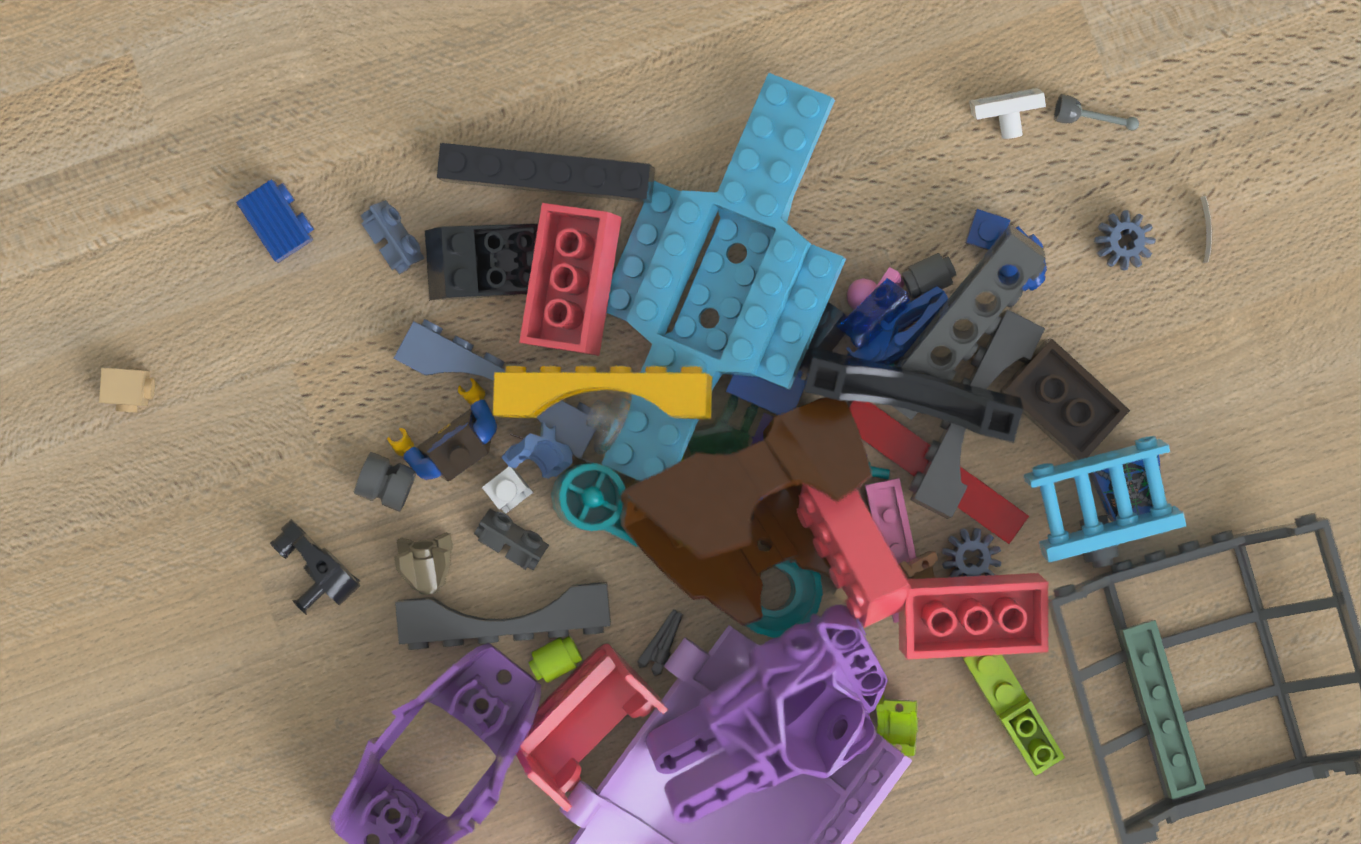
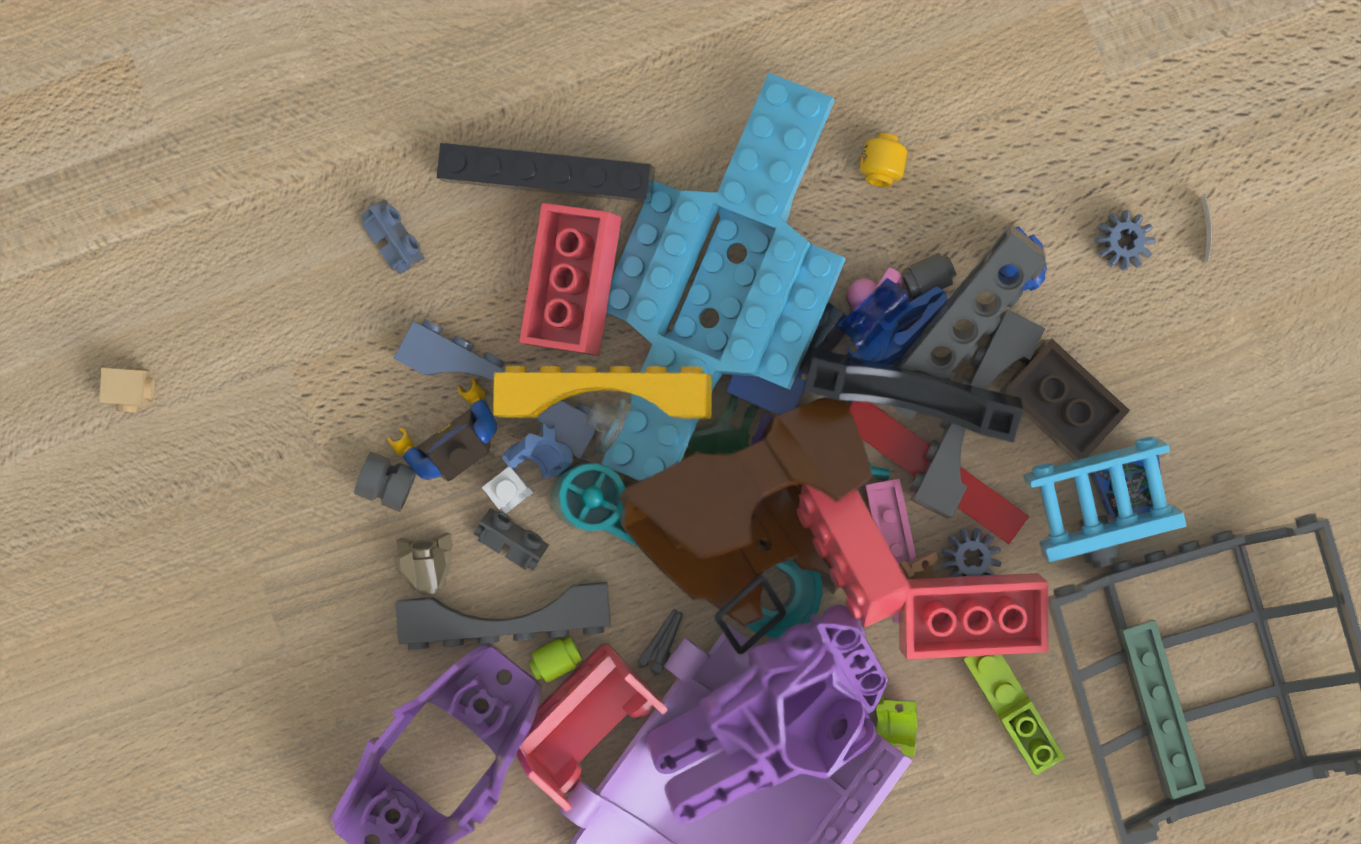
(275, 220): blue brick -> none
(321, 566): black piece -> none
(479, 260): black slope -> none
(782, 612): none -> black piece
(883, 160): none -> yellow head
(986, 229): blue plate -> none
(1008, 109): white tile -> none
(1070, 110): hinge -> none

